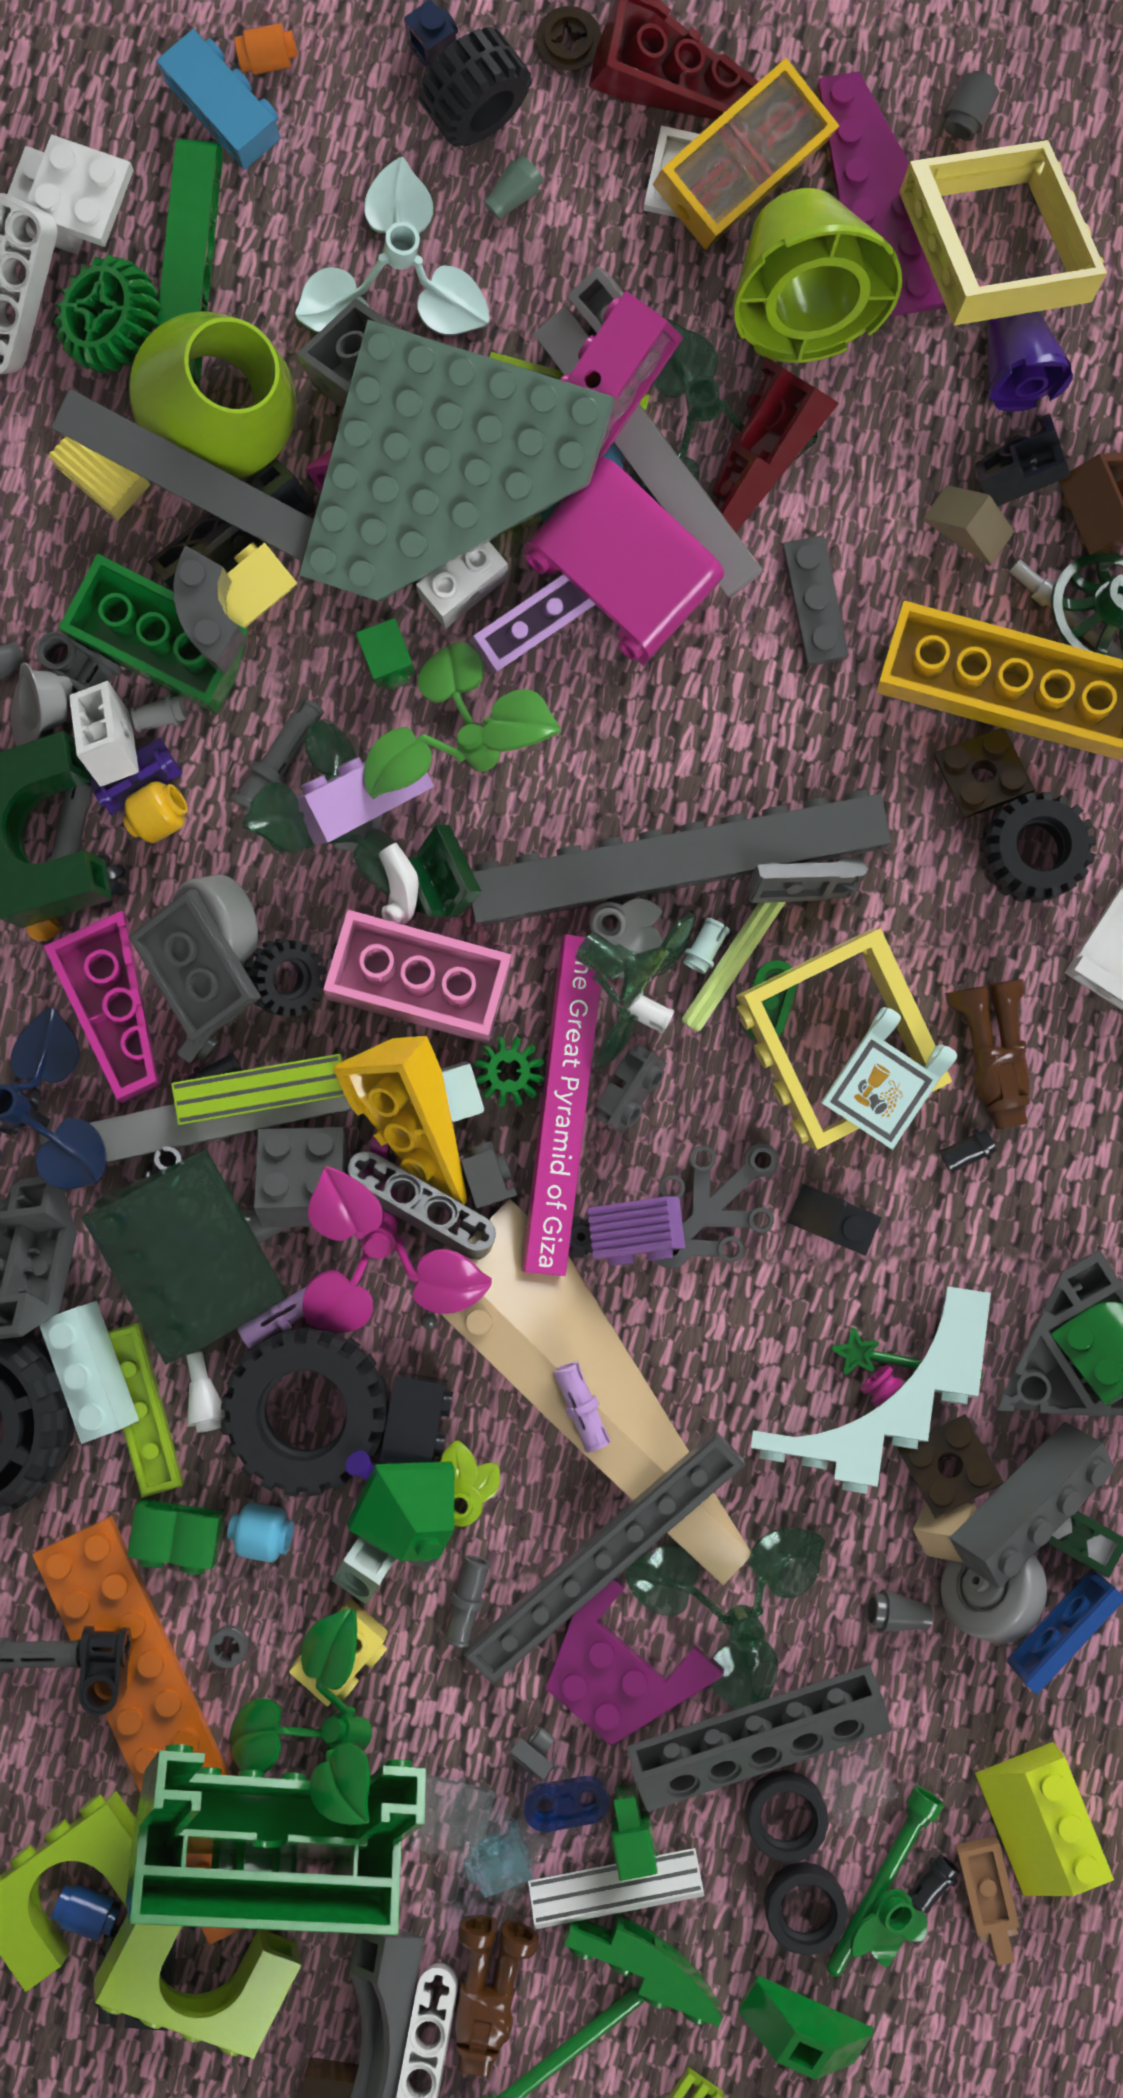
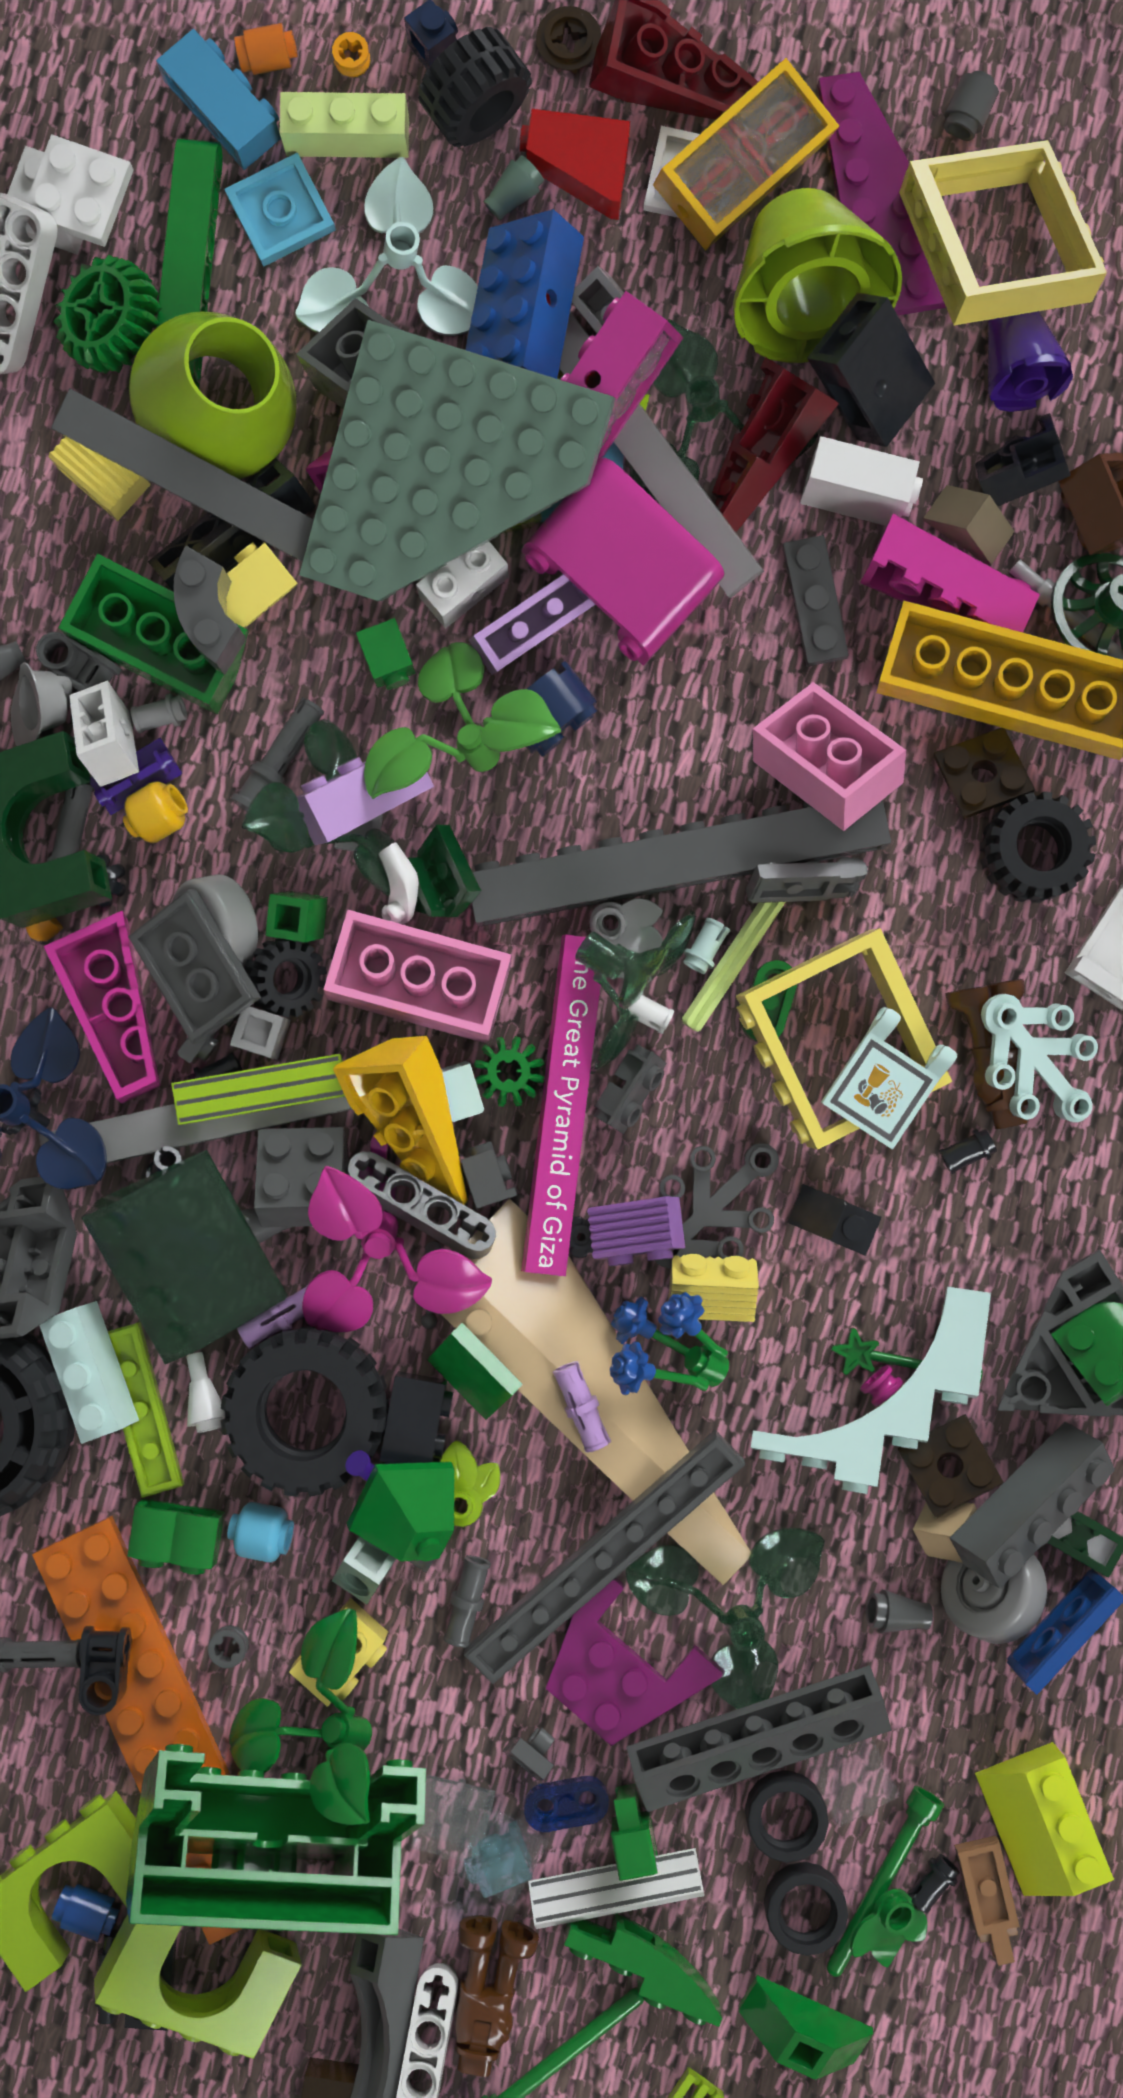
(260, 1032): none -> light grey brick
(280, 209): none -> medium azure tile
(296, 916): none -> green brick
(344, 124): none -> yellowish green brick
(353, 42): none -> light orange bush
(474, 1371): none -> green tile
(526, 292): none -> blue brick
(567, 701): none -> dark blue brick
(580, 155): none -> red slope
(678, 1315): none -> blue plant
(725, 1285): none -> light yellow brick
(828, 756): none -> bright pink brick
(861, 482): none -> white brick
(871, 369): none -> black piece
(935, 574): none -> dark pink wedge
(1033, 1056): none -> light aqua plant

